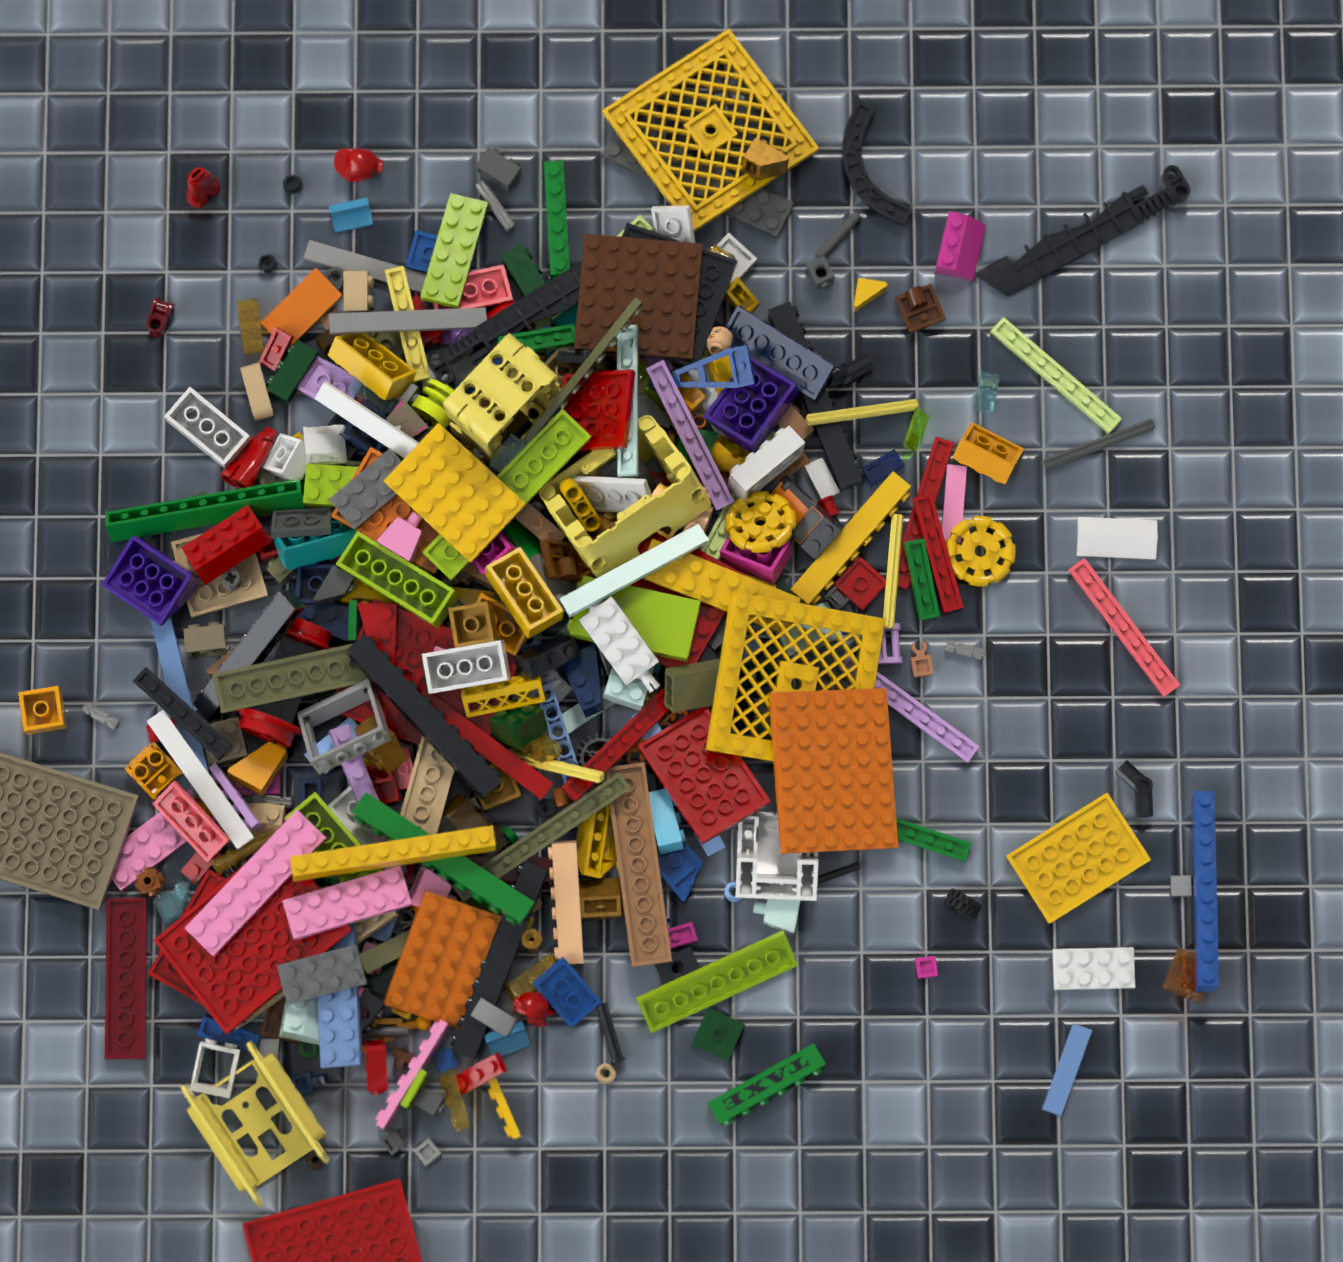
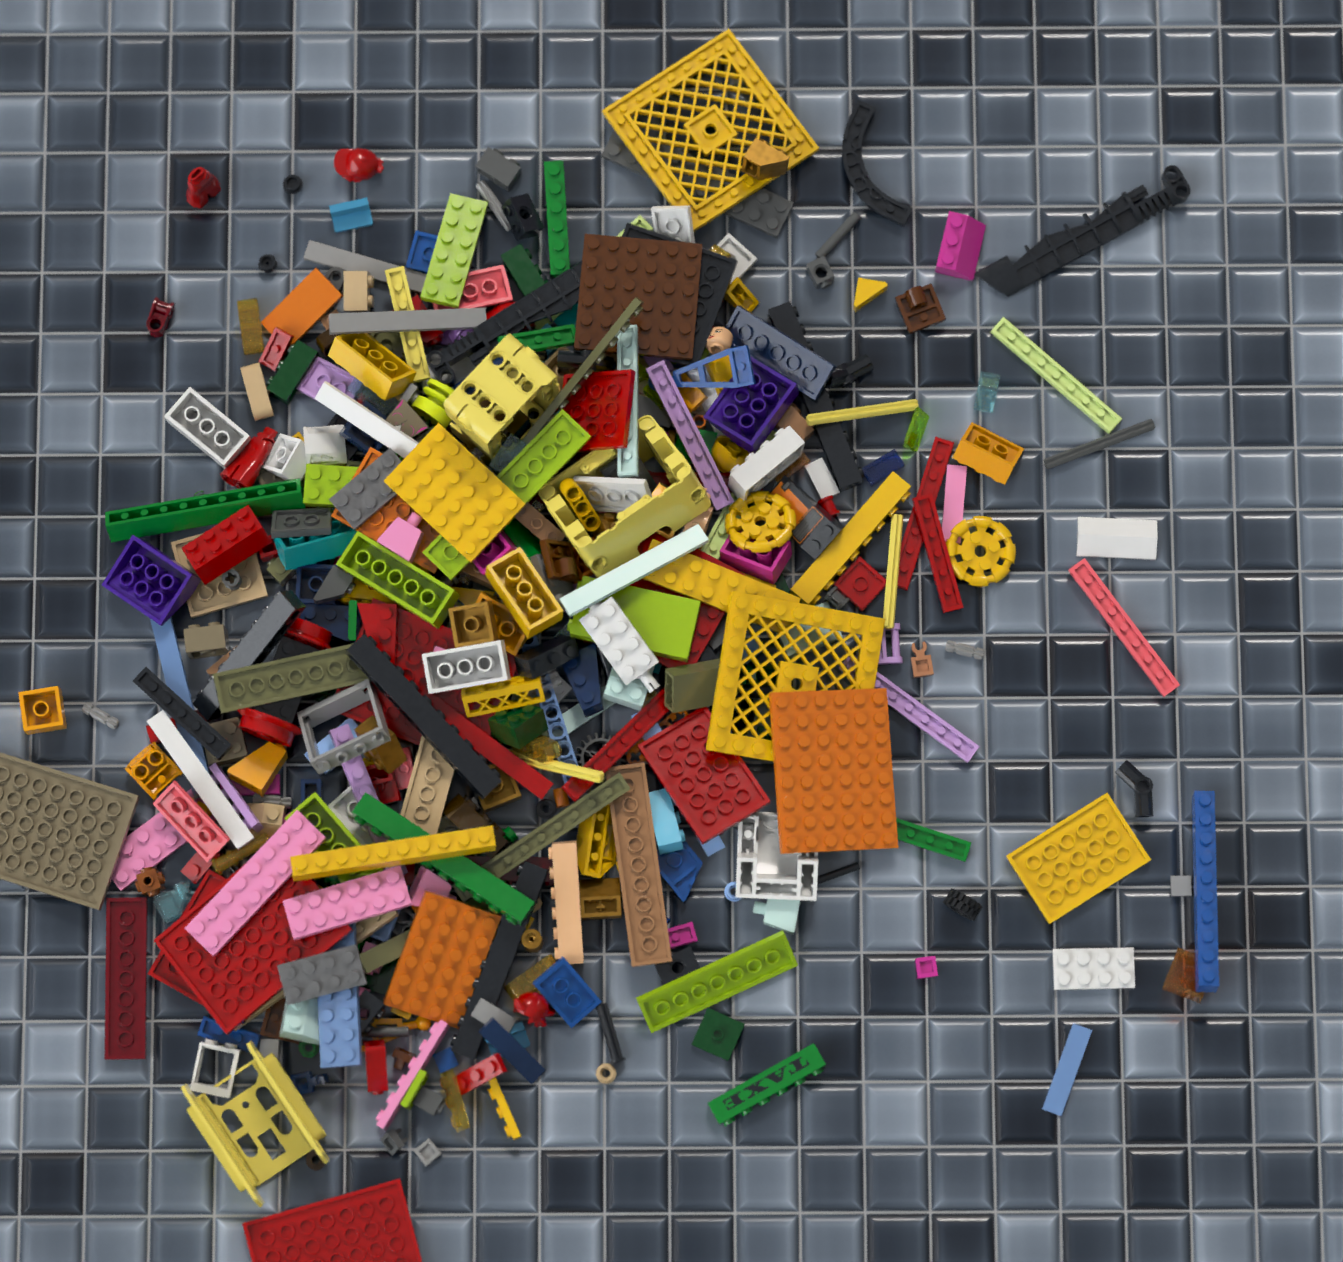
(511, 1050): none -> dark blue slope
(522, 216): none -> black brick
(921, 579): green plate -> none

